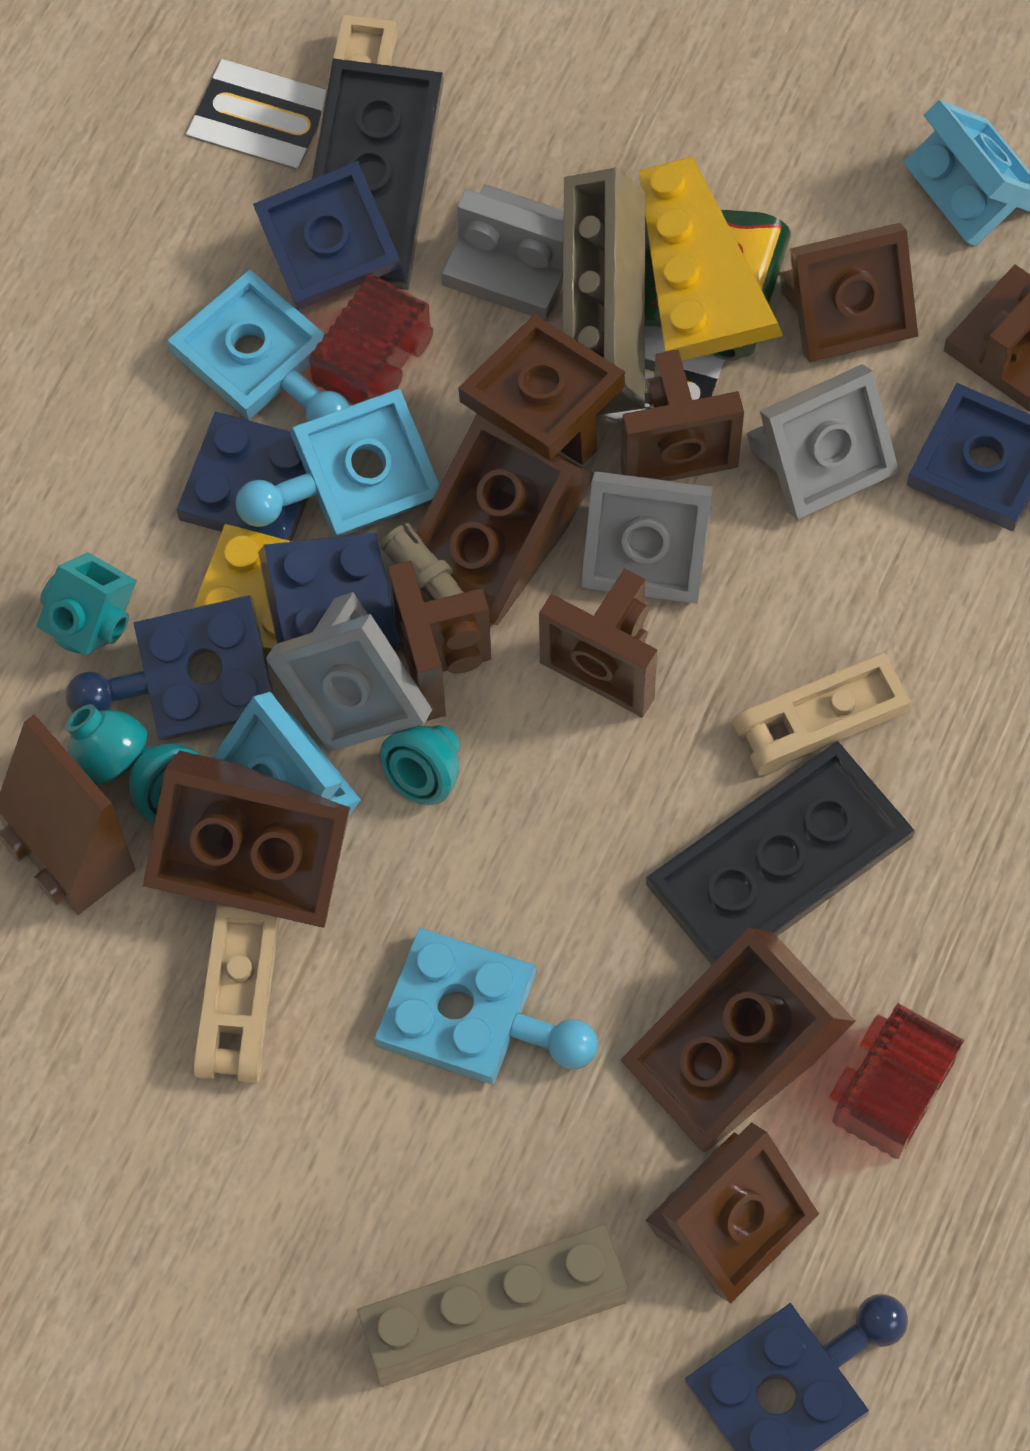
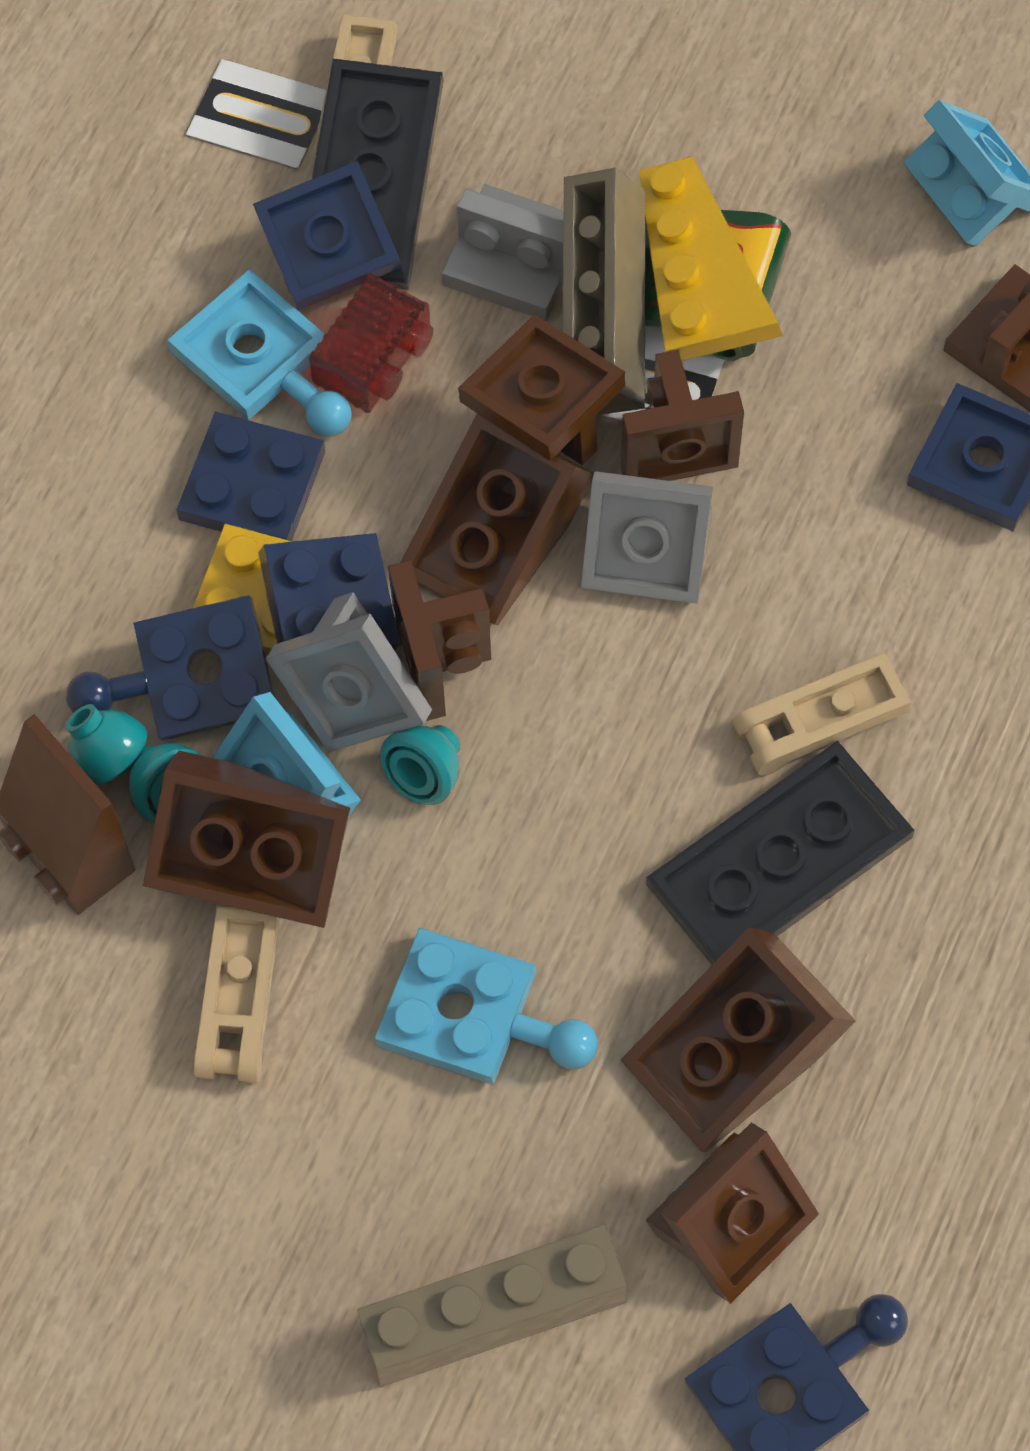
(85, 604): teal brick -> none
(343, 495): medium azure plate -> none
(432, 574): dark tan pin -> none
(603, 649): reddish brown bracket -> none
(826, 441): light grey bracket -> none
(852, 292): reddish brown bracket -> none
(896, 1079): clear red brick -> none

